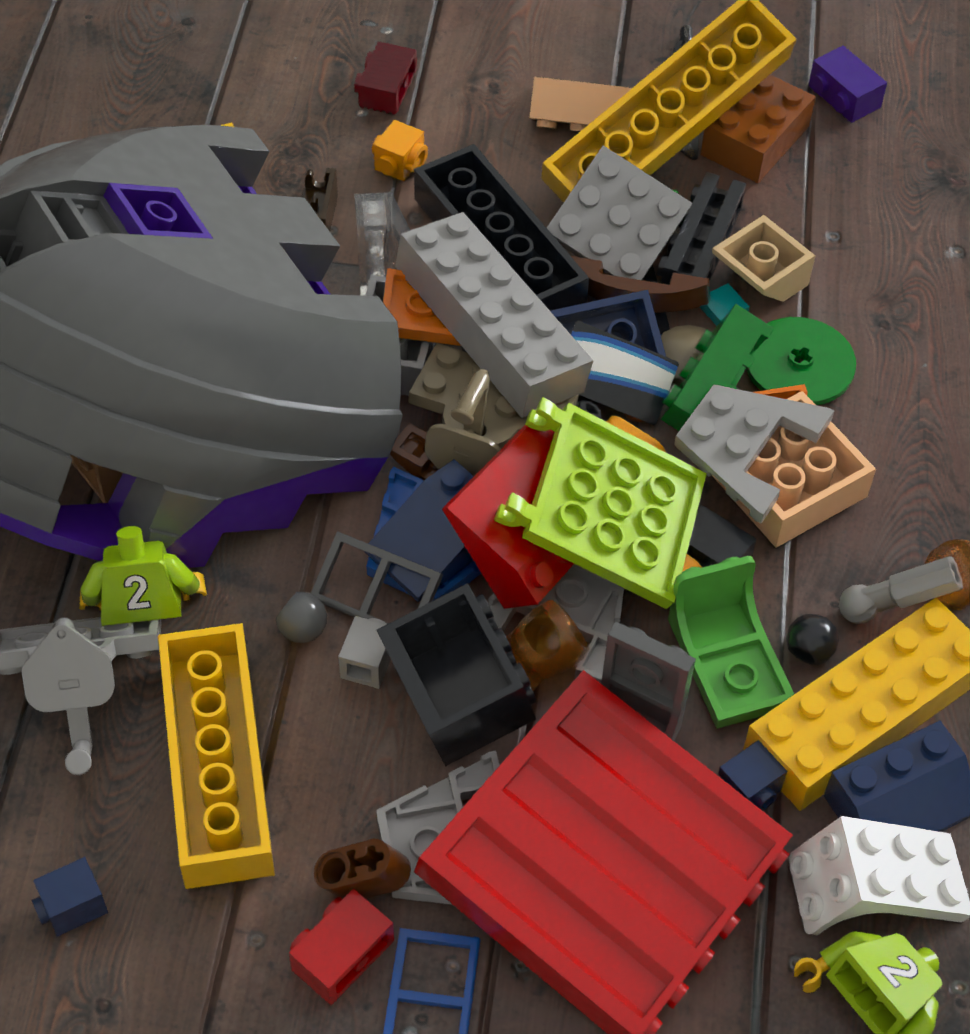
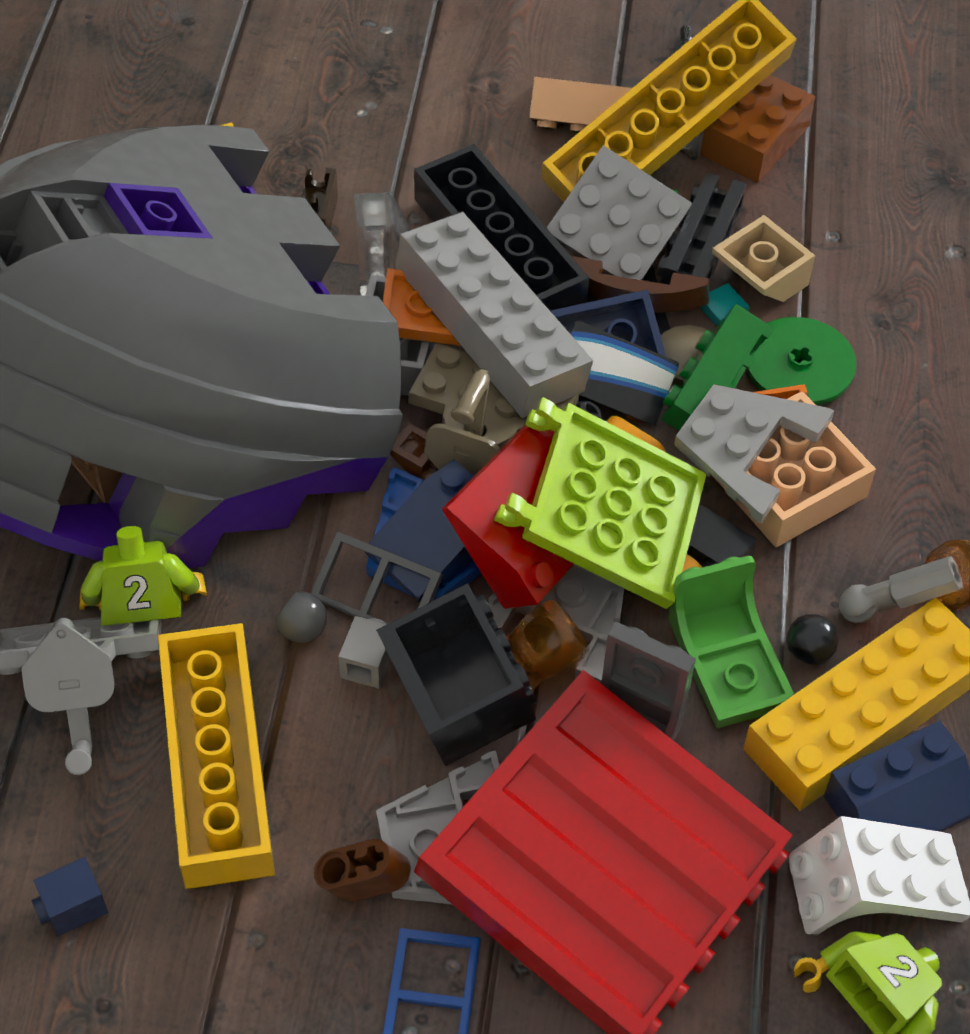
(341, 945): red brick -> none
(386, 77): dark red brick -> none
(399, 150): light orange brick -> none
(755, 775): dark blue brick -> none
(847, 84): dark purple brick -> none

